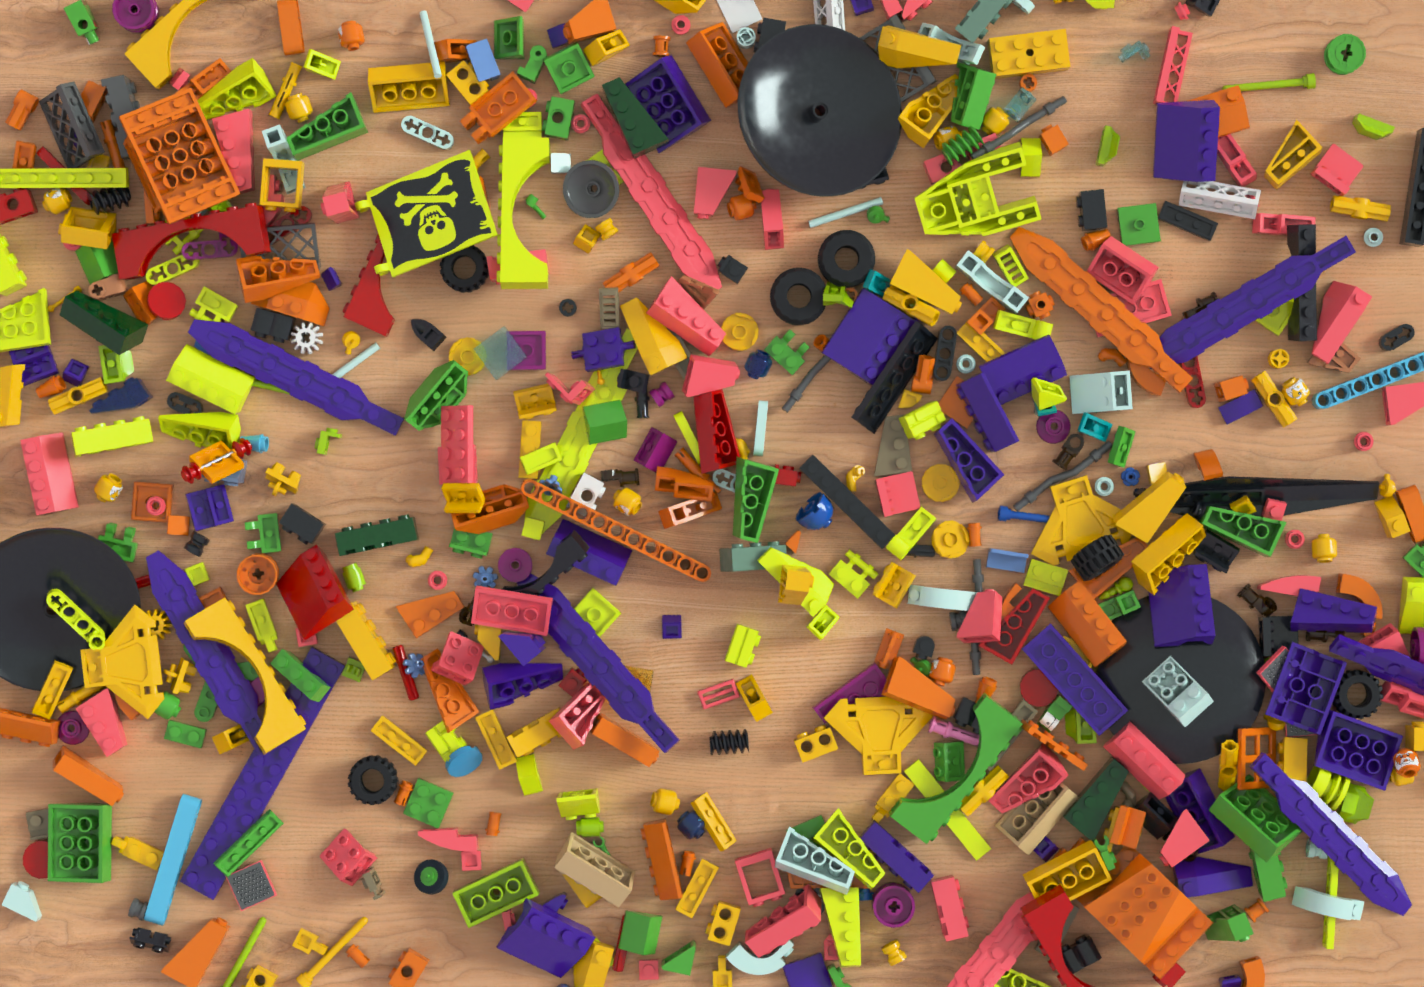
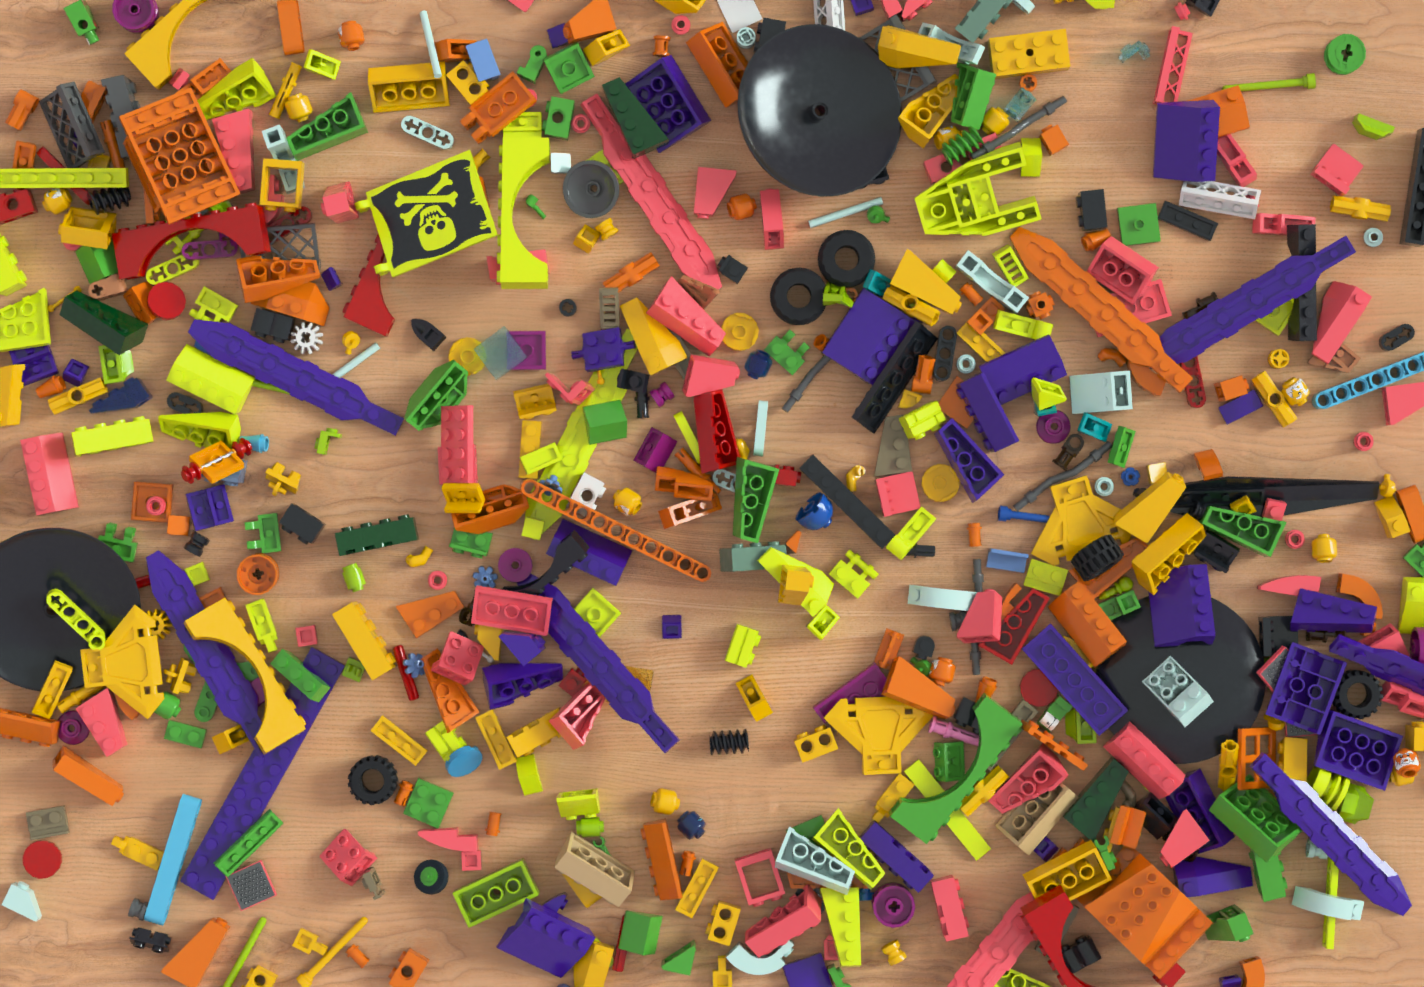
(79, 842): bright green slope -> none
(108, 488): yellow head -> none
(313, 592): red slope -> none
(471, 283): black tyre -> none
(508, 918): coral plate -> none
(509, 38): bright green slope -> none
(624, 740): orange slope -> none
(625, 478): dark brown connector -> none
(648, 969): coral plate -> none
(703, 699): coral tile -> none
(713, 821): yellow plate -> none
(749, 185): orange plate -> none
(893, 584): yellow bracket -> none
(950, 539): yellow tile -> none
(983, 251): yellow wheel -> none
(1108, 146): lime slope -> none
(1256, 910): orange bush -> none
(1258, 601): dark brown connector -> none
(1293, 155): yellow wedge -> none

